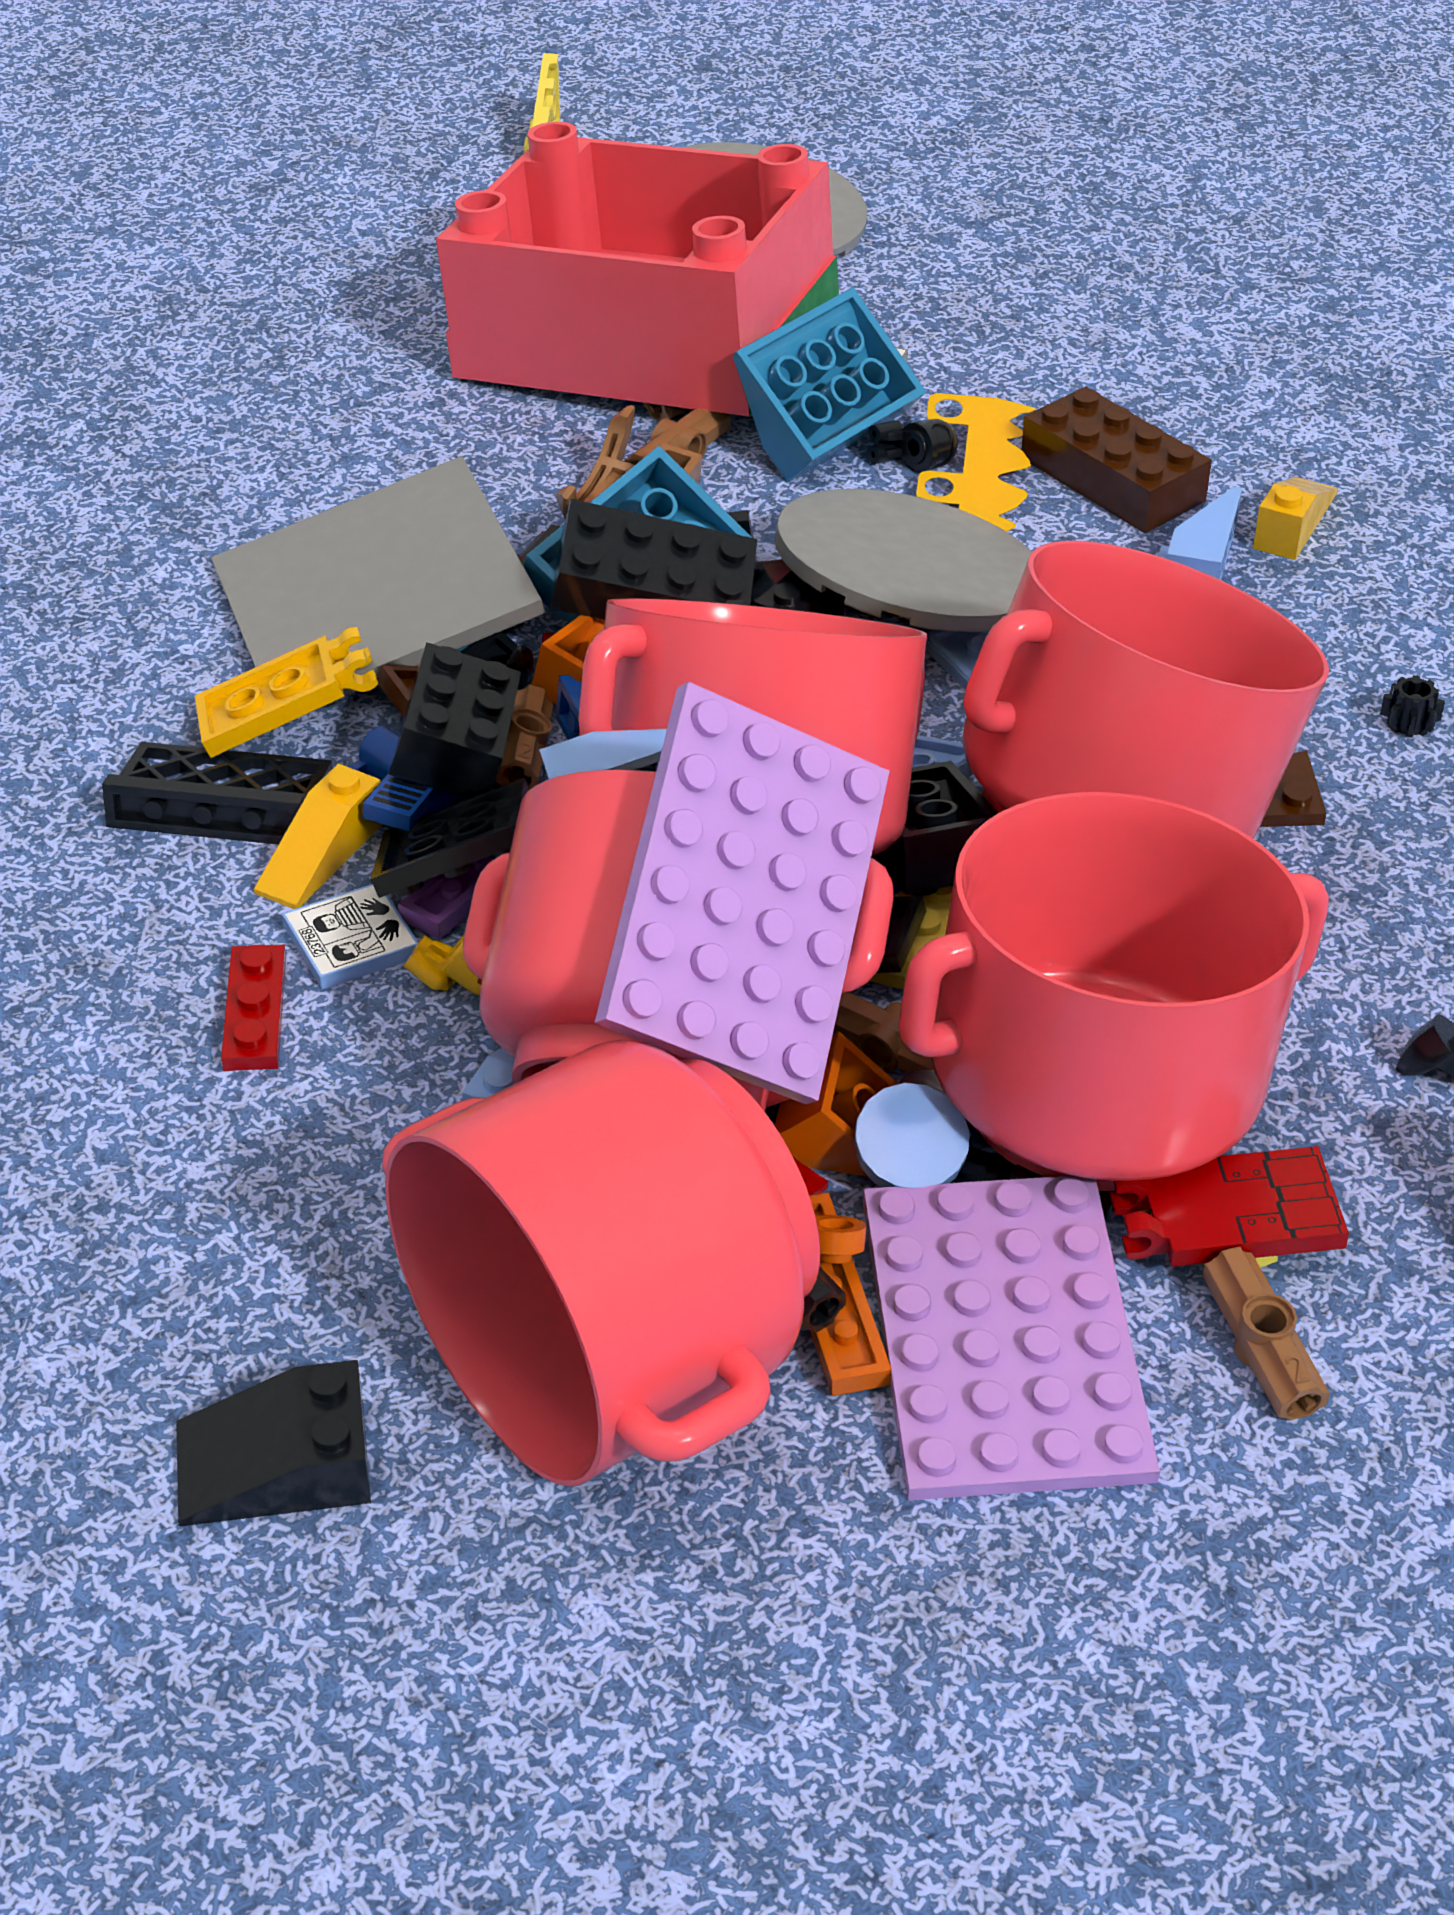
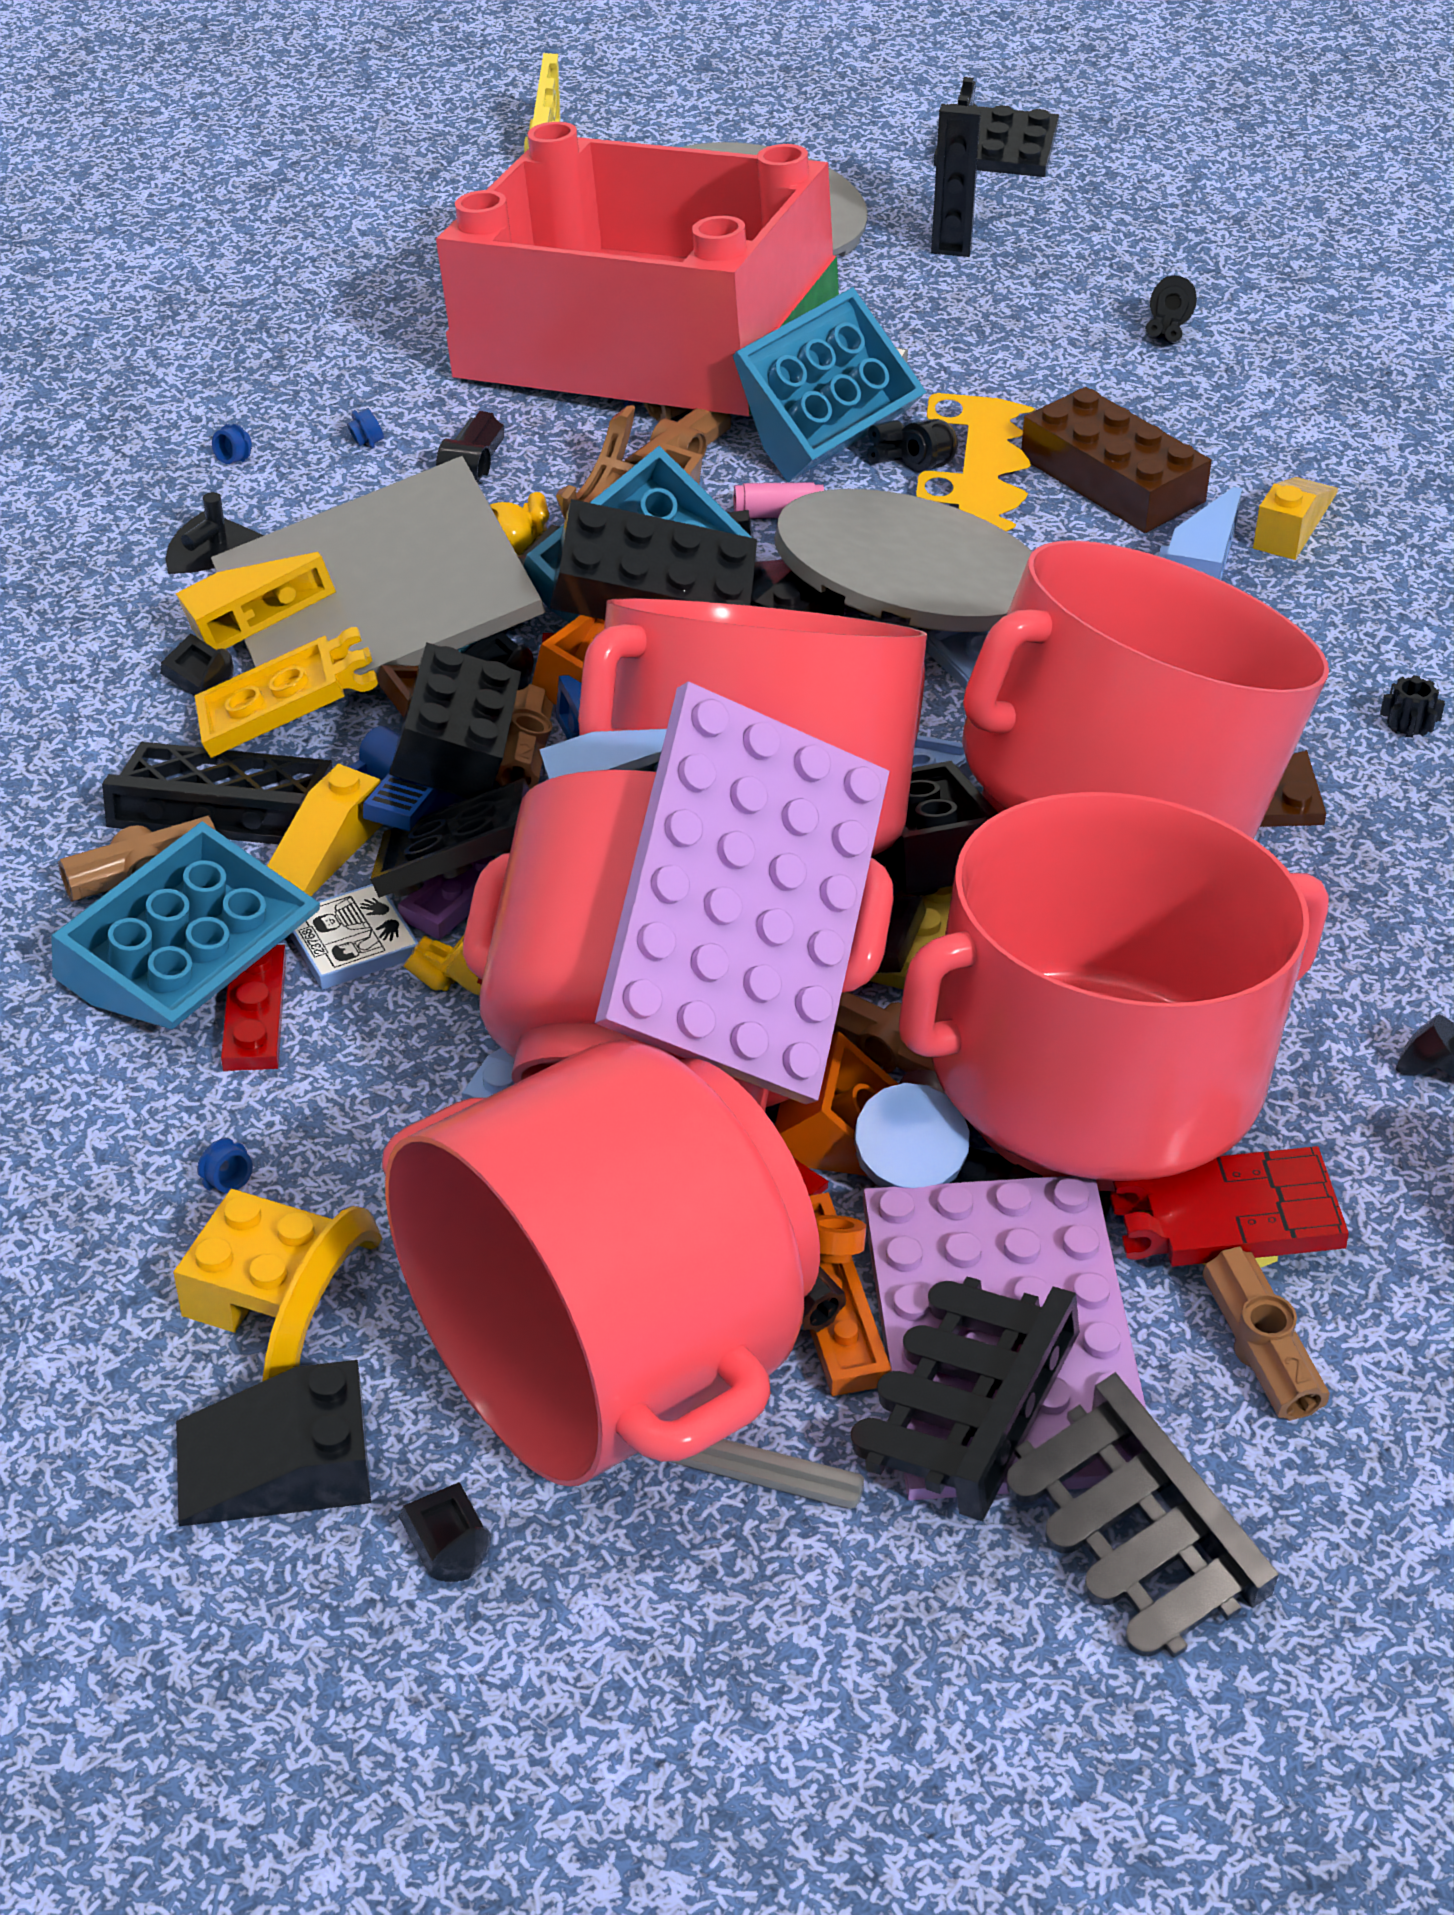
(109, 865): none -> medium nougat piece
(178, 929): none -> dark azure slope
(197, 665): none -> black plate
(204, 538): none -> black shield
(225, 1166): none -> blue plate
(231, 444): none -> blue plate
(253, 597): none -> yellow slope
(268, 1262): none -> yellow piece
(365, 428): none -> blue plate
(447, 1534): none -> black plate
(475, 443): none -> black piece
(524, 523): none -> yellow piece
(769, 499): none -> bright pink piece
(780, 1472): none -> light grey axle
(956, 174): none -> black fence
(995, 1423): none -> black fence
(1015, 140): none -> black plate
(1155, 1469): none -> fence
(1171, 306): none -> black piece

